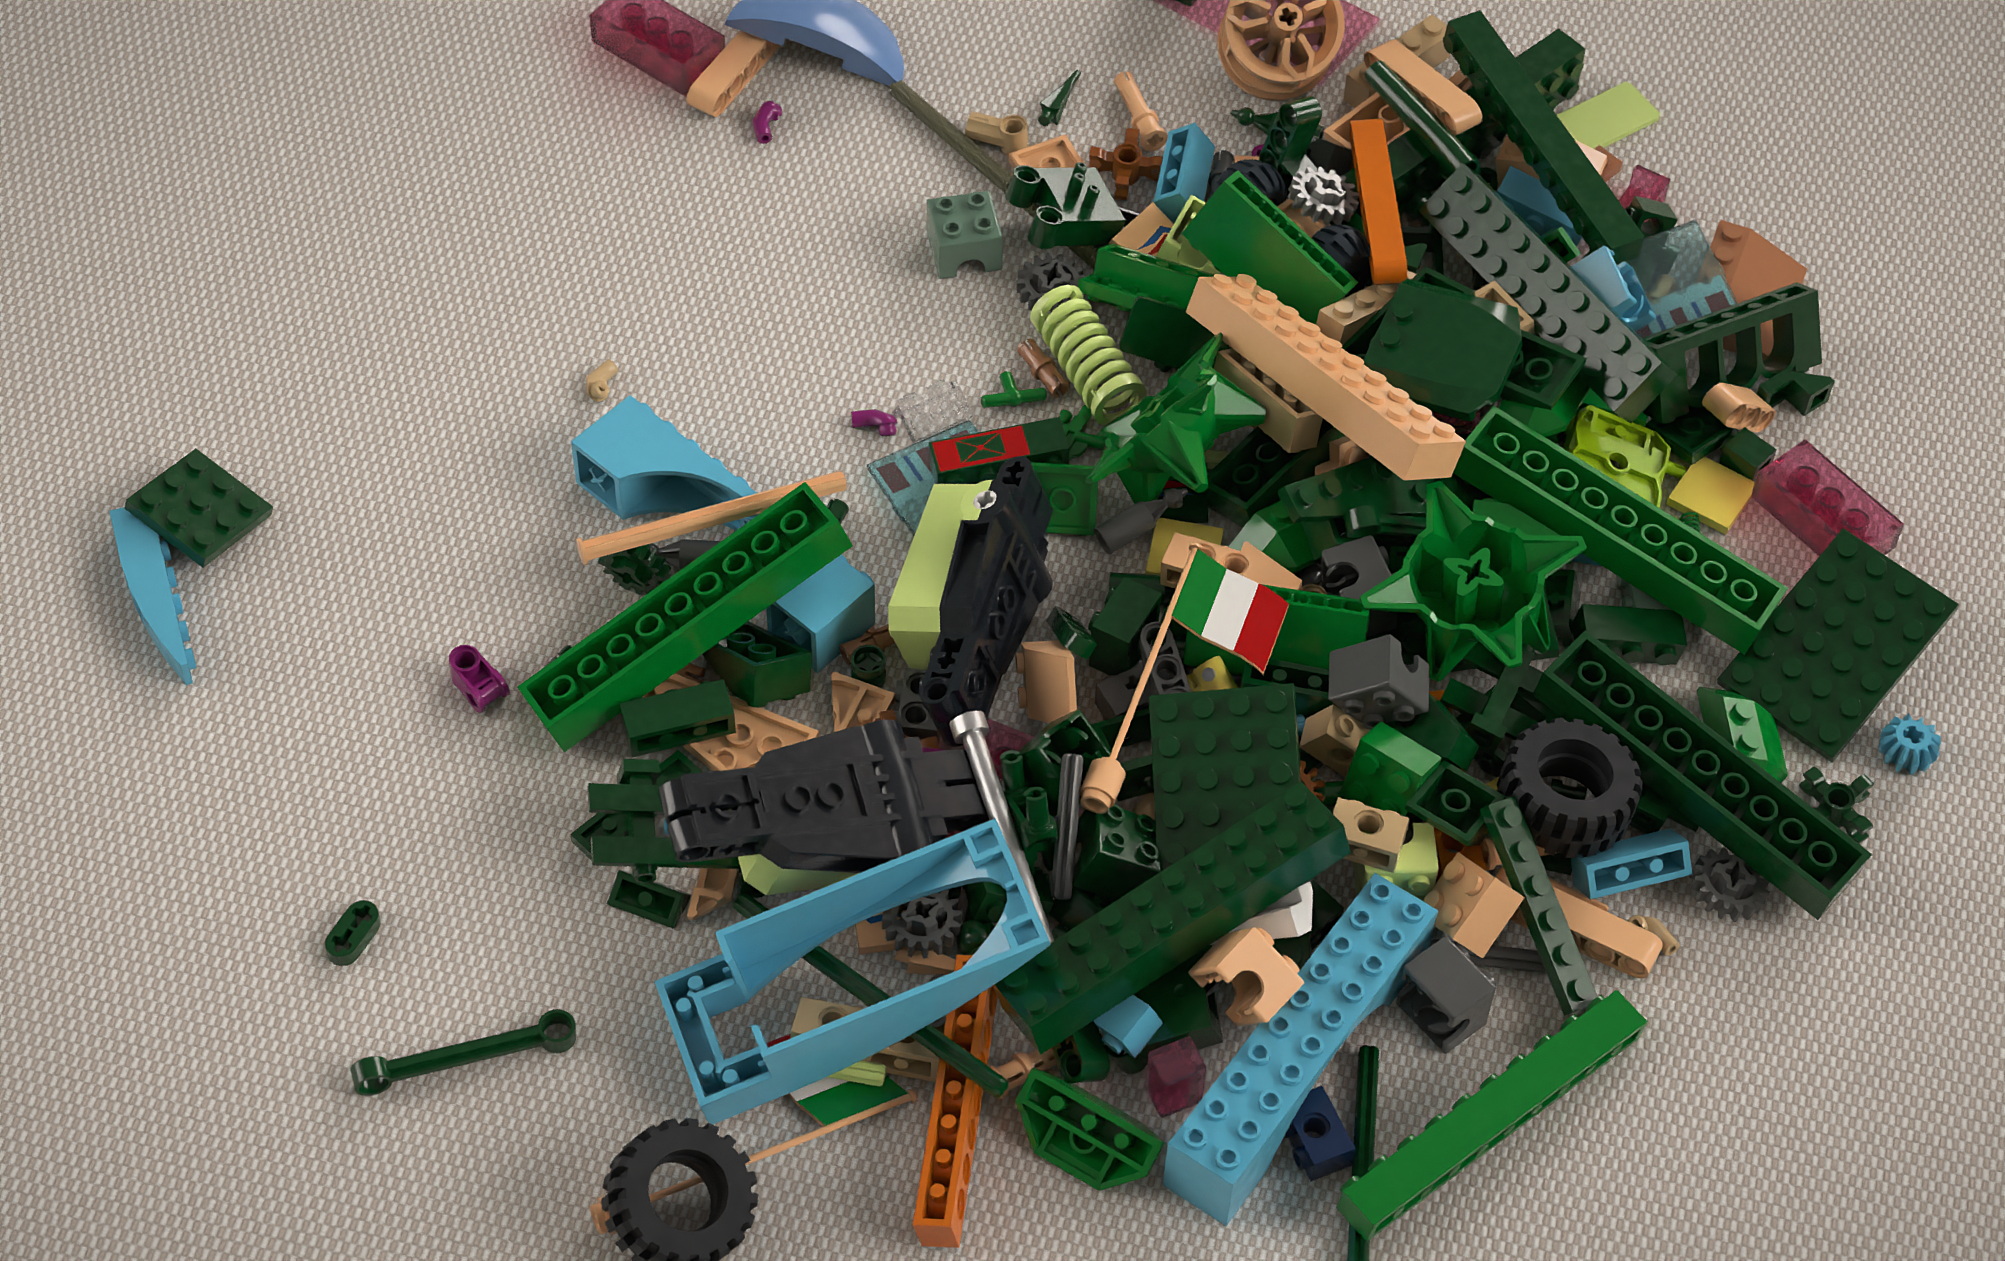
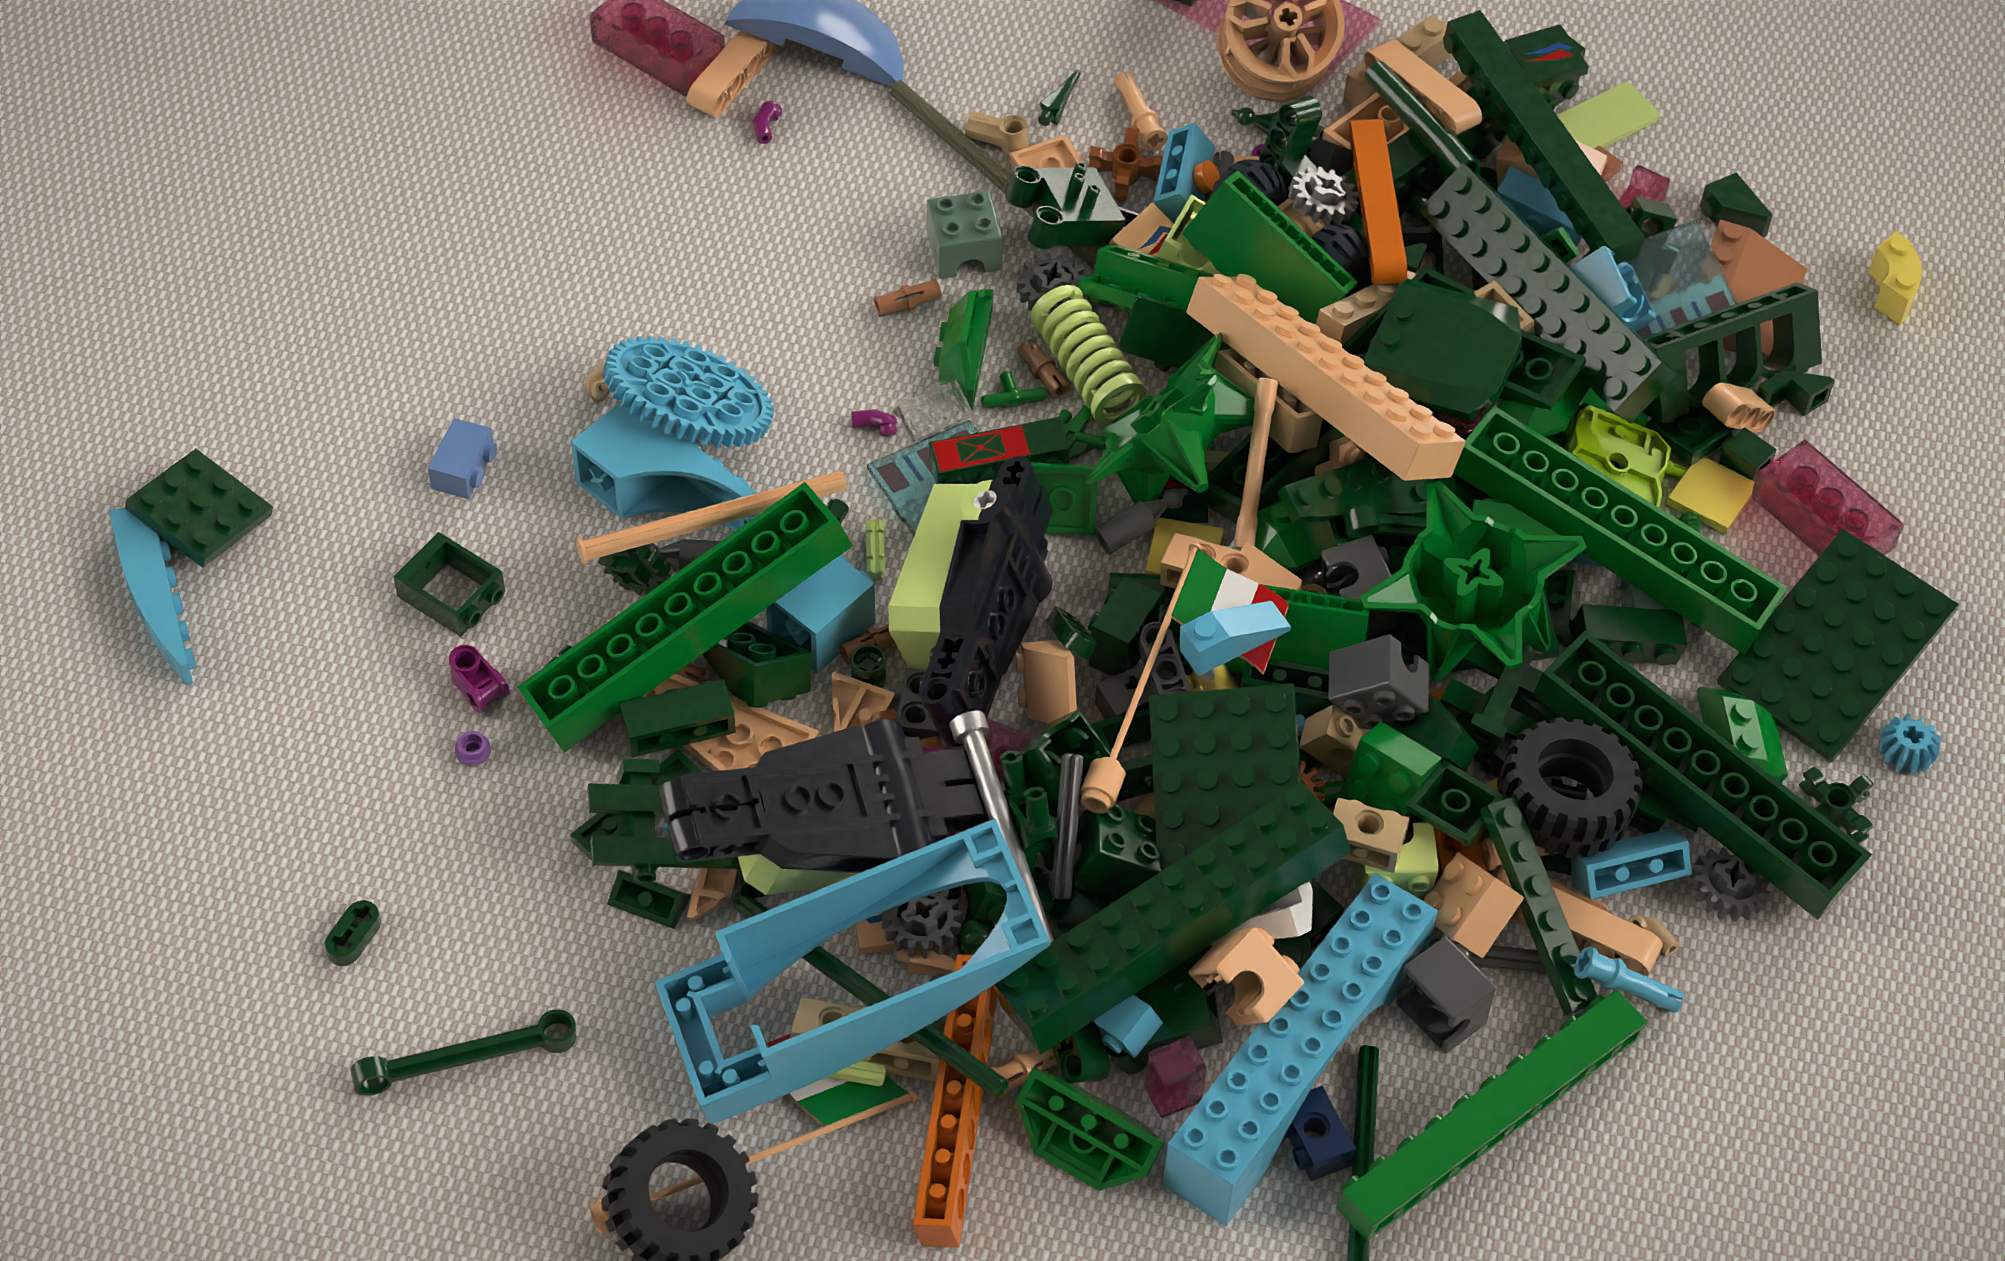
(428, 563): none -> dark green window
(462, 458): none -> medium blue brick
(469, 741): none -> medium lavender plate
(688, 391): none -> medium azure gear
(875, 549): none -> yellowish green axle
(887, 303): none -> nougat pin
(965, 341): none -> green wedge
(1205, 176): none -> orange tile
(1229, 633): none -> medium azure slope
(1263, 408): none -> light nougat piece
(1548, 56): none -> dark green tile
(1615, 975): none -> medium azure pin
(1735, 203): none -> dark green slope
(1898, 275): none -> light yellow brick

